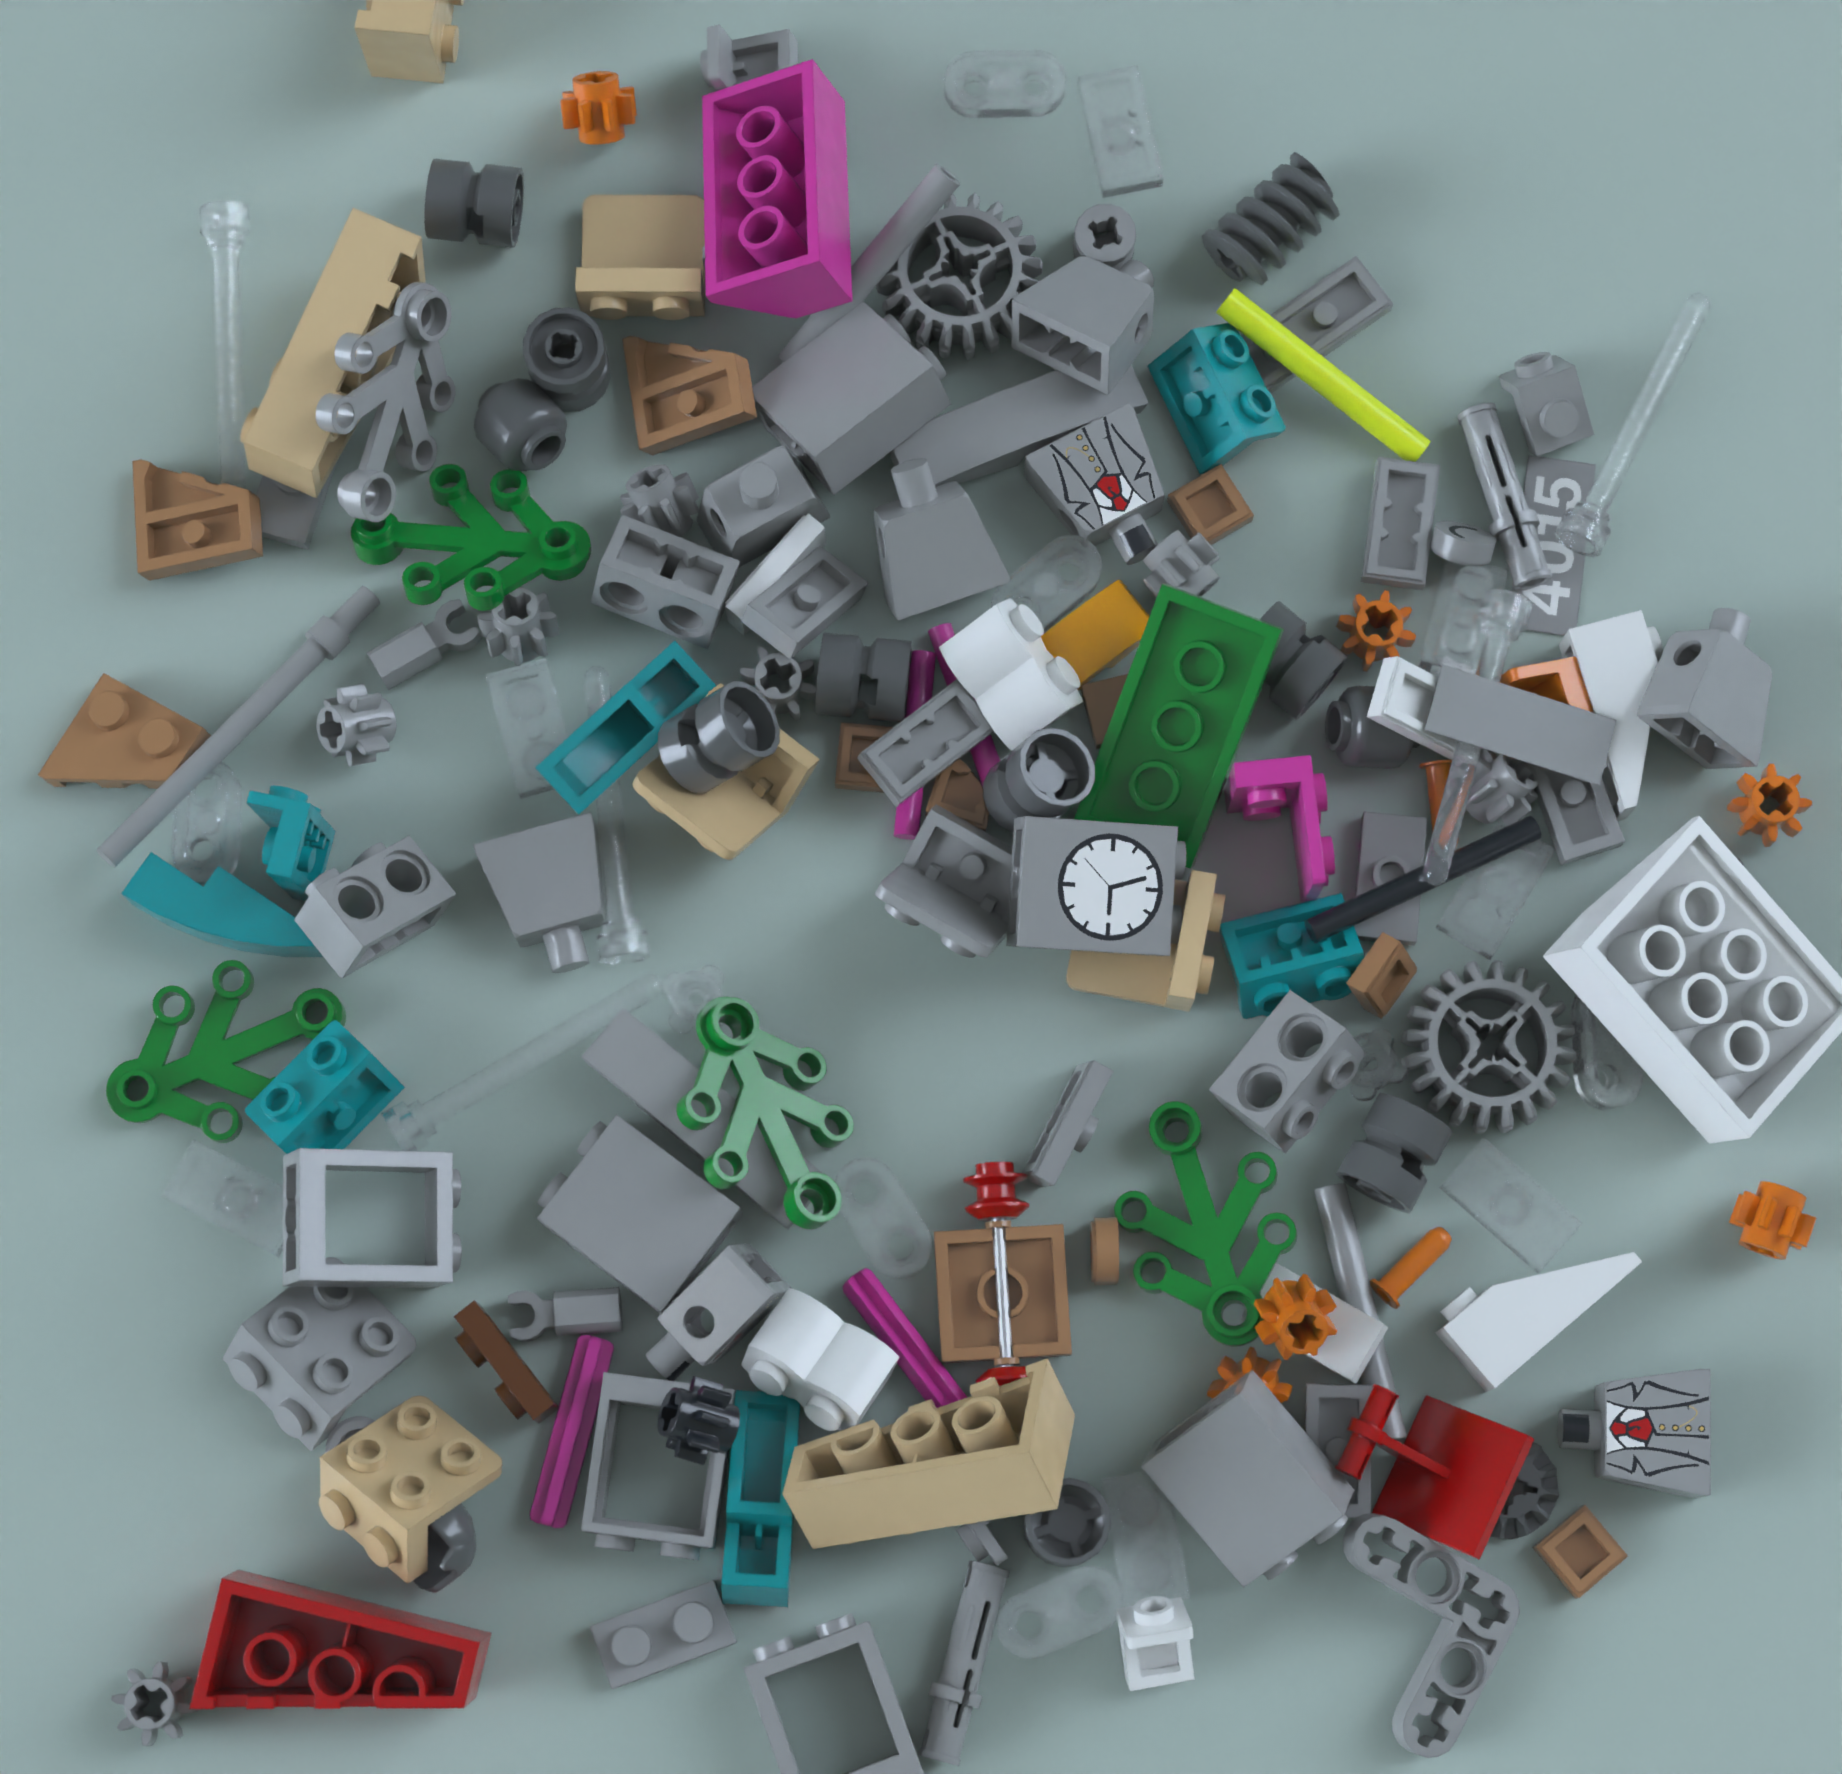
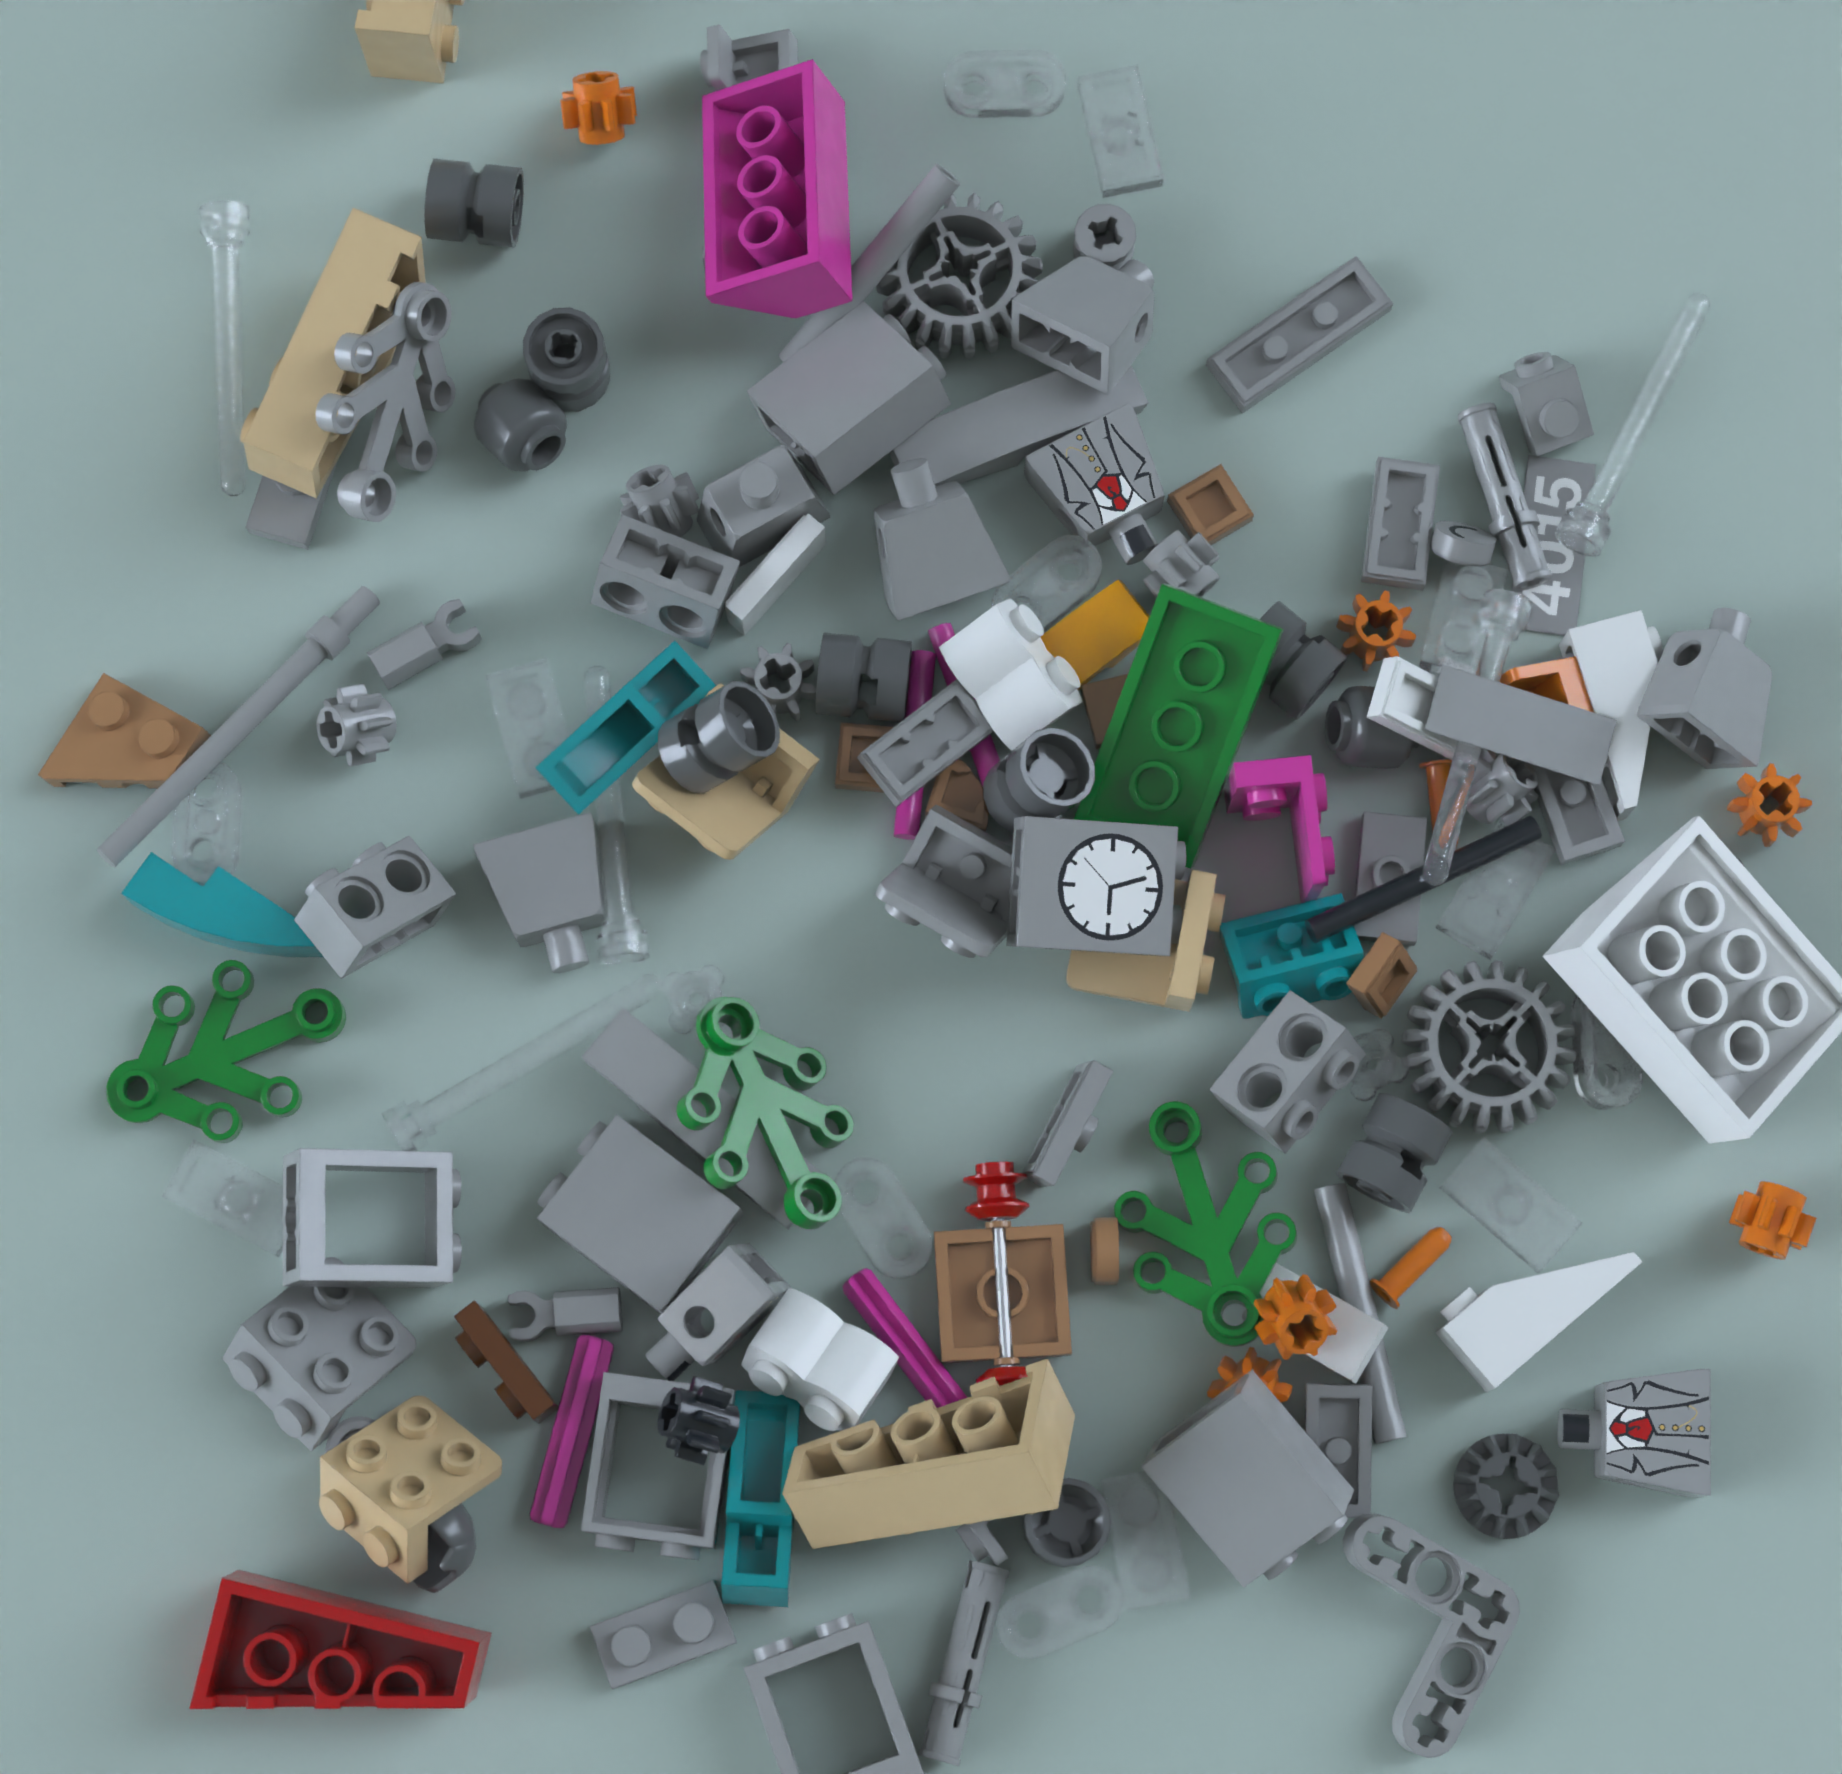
(137, 1699): light grey gear -> none
(191, 523): medium nougat wing -> none
(297, 840): teal bracket -> none
(324, 1094): teal bracket -> none
(478, 542): green plant -> none
(519, 626): light grey gear -> none
(642, 257): tan bracket -> none
(685, 392): medium nougat wing -> none
(804, 602): light grey plate -> none
(1156, 1642): white bracket -> none
(1215, 394): teal bracket -> none
(1271, 220): dark grey piece -> none
(1323, 376): neon yellow piece -> none
(1446, 1474): red plate -> none
(1580, 1551): medium nougat tile -> none

